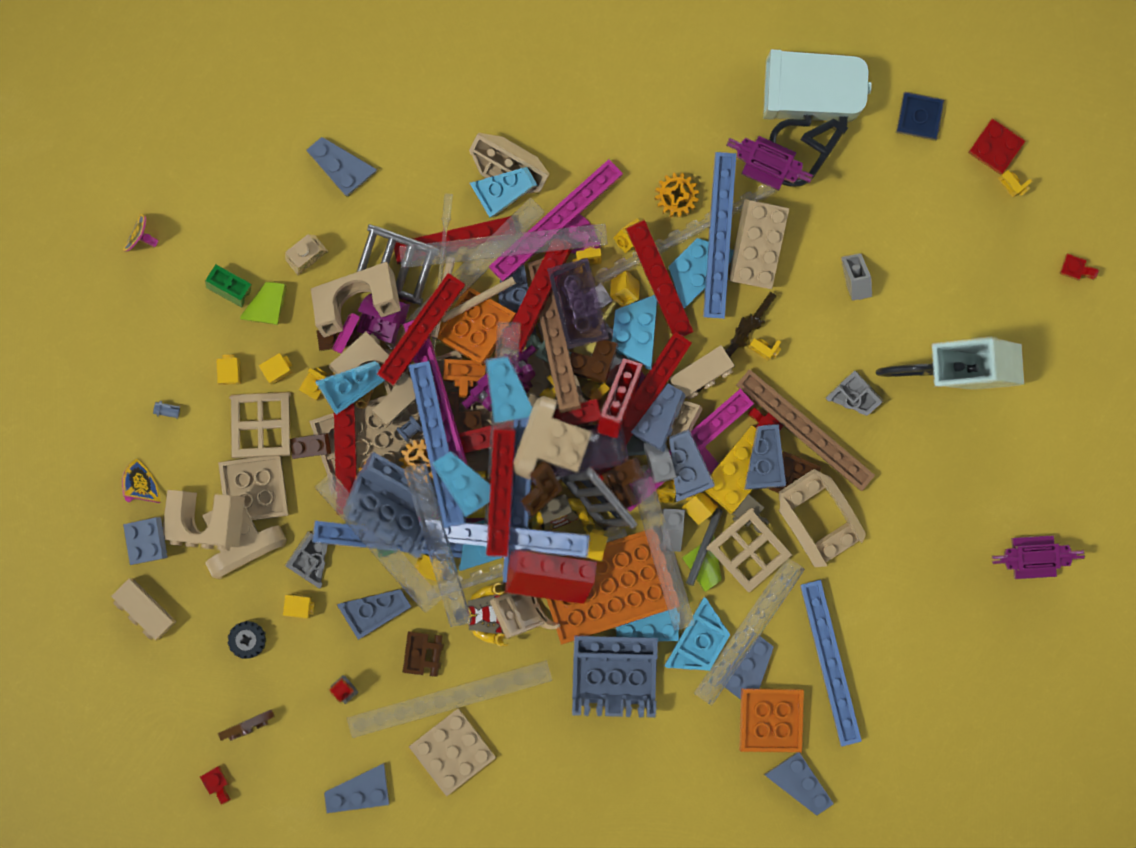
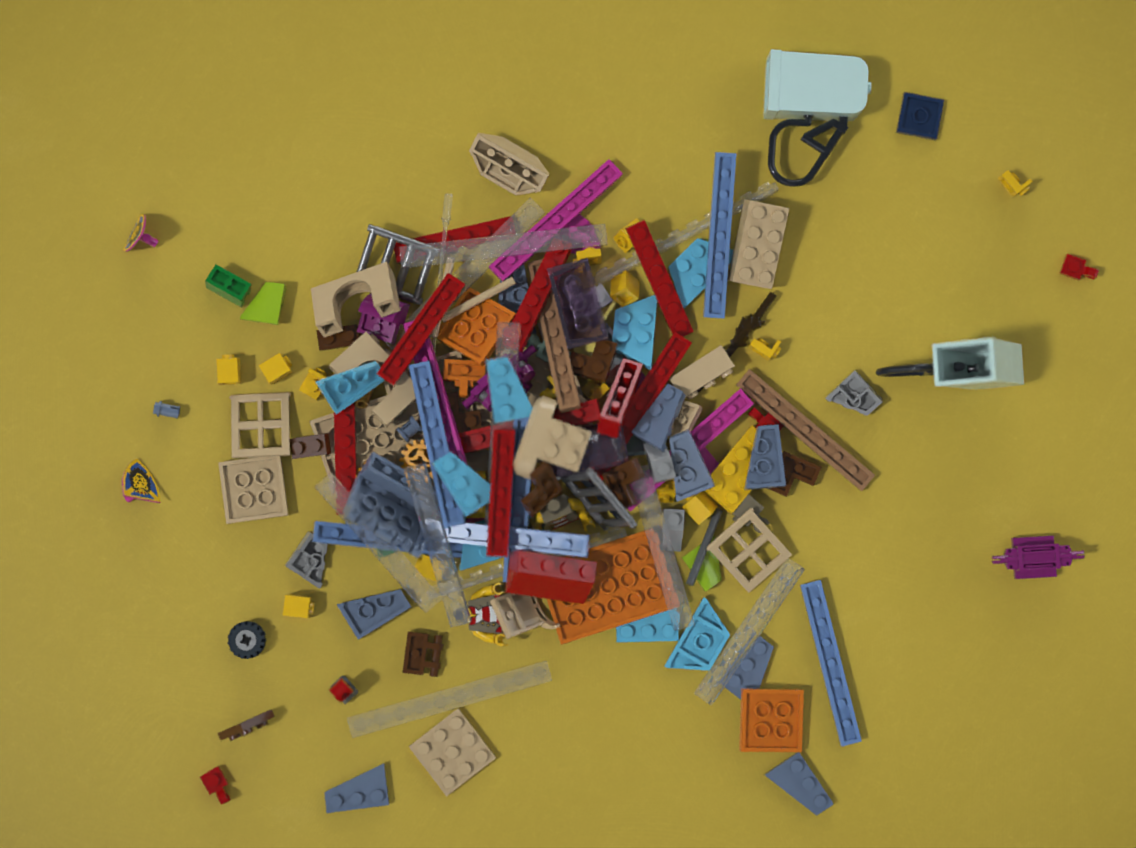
(143, 609): tan brick -> none
(145, 541): sand blue plate -> none
(222, 531): tan arch -> none
(250, 546): tan piece -> none
(305, 253): tan torso -> none
(341, 167): sand blue wing -> none
(344, 335): dark pink tile -> none
(502, 190): medium azure wing -> none
(596, 544): yellow brick -> none
(614, 675): sand blue slope -> none
(668, 193): light orange gear -> none
(768, 162): magenta piece -> none
(836, 541): tan wedge -> none
(857, 277): light grey slope -> none
(996, 146): red plate -> none

